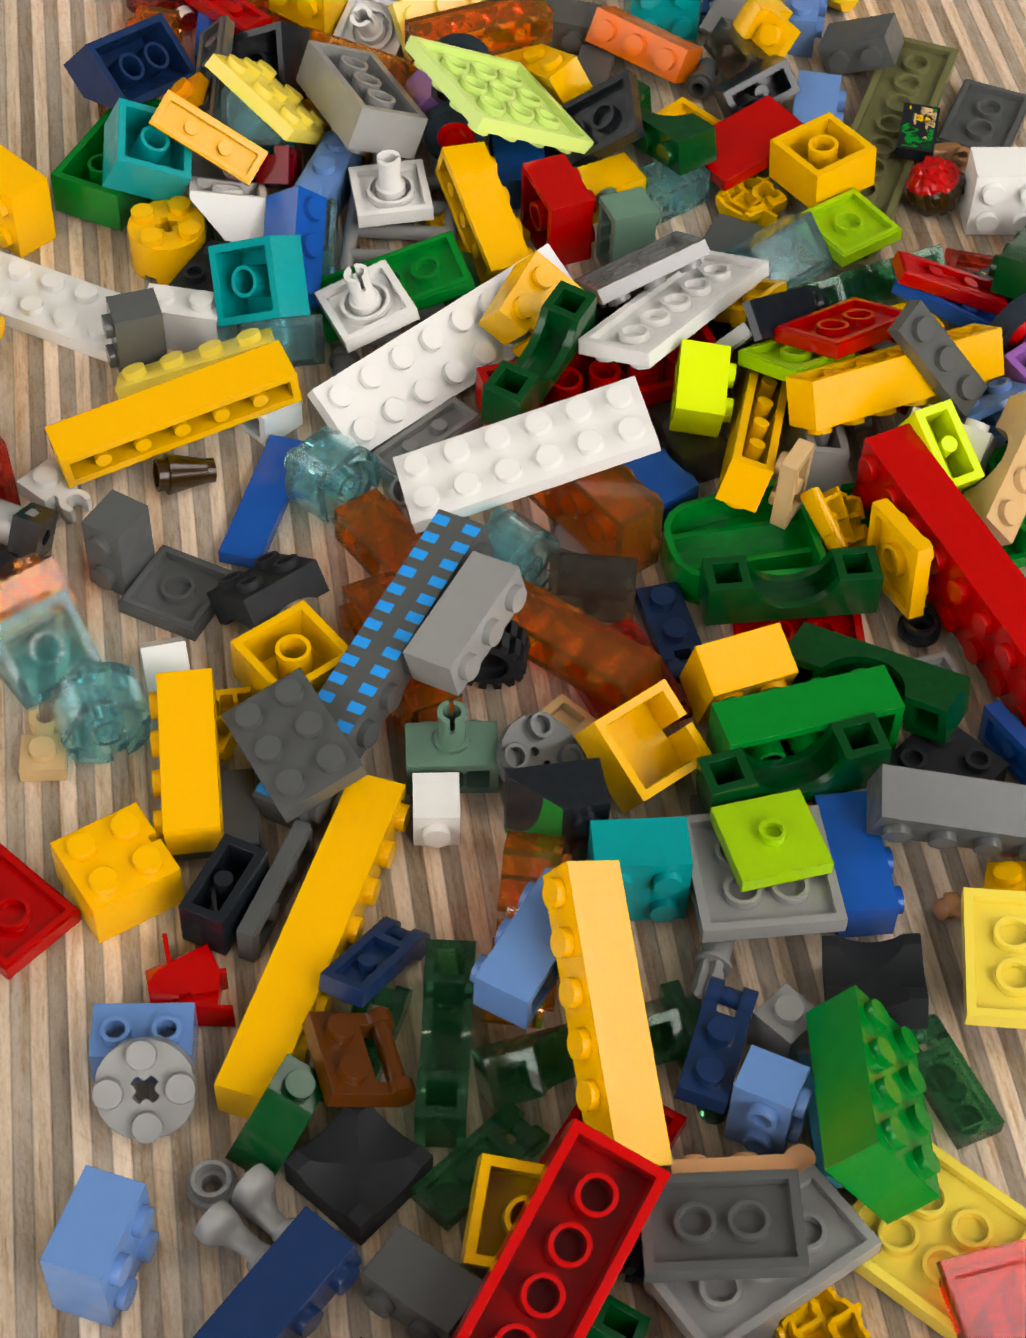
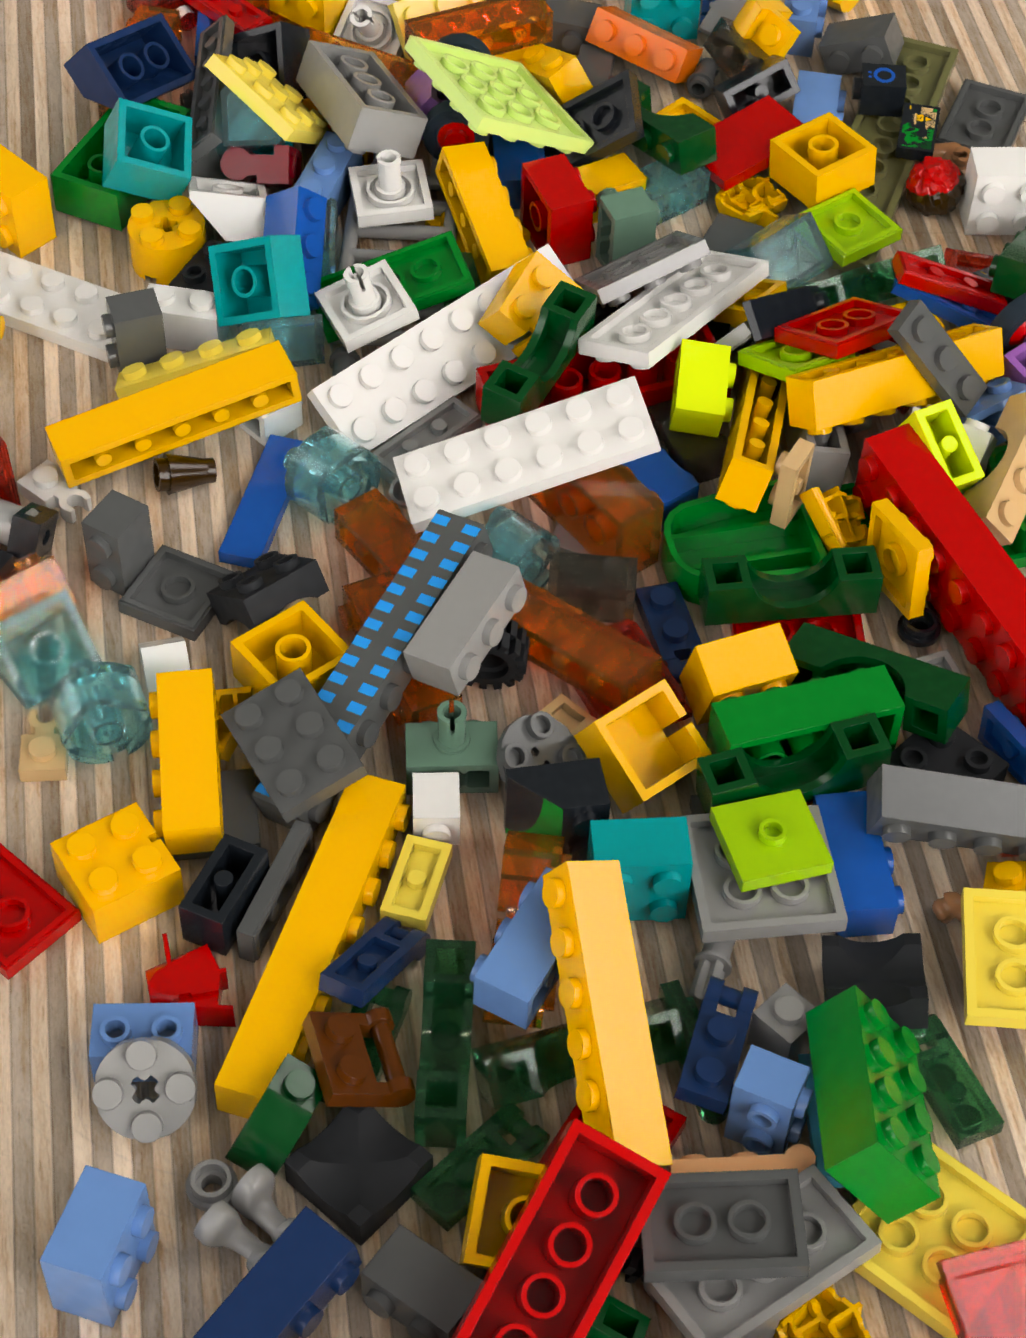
(192, 89): light orange plate -> none
(208, 137): yellow tile -> none
(416, 881): none -> light yellow plate
(880, 89): none -> black brick

